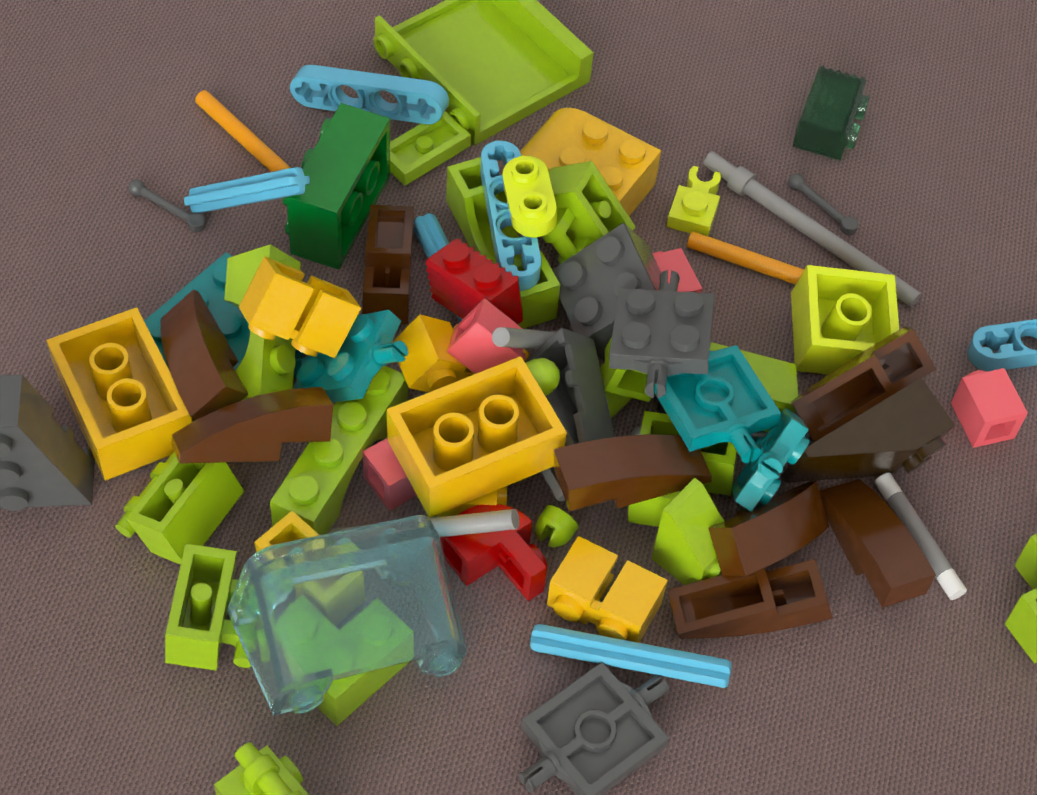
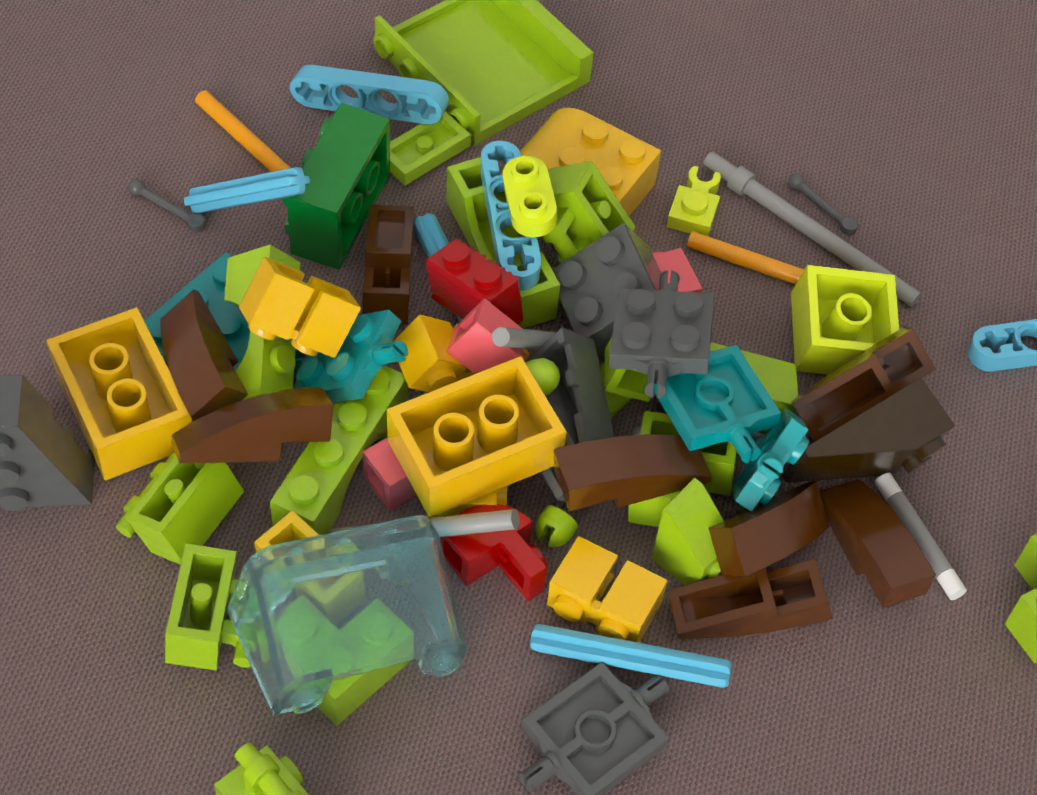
(830, 113): clear green brick -> none
(988, 407): coral brick -> none

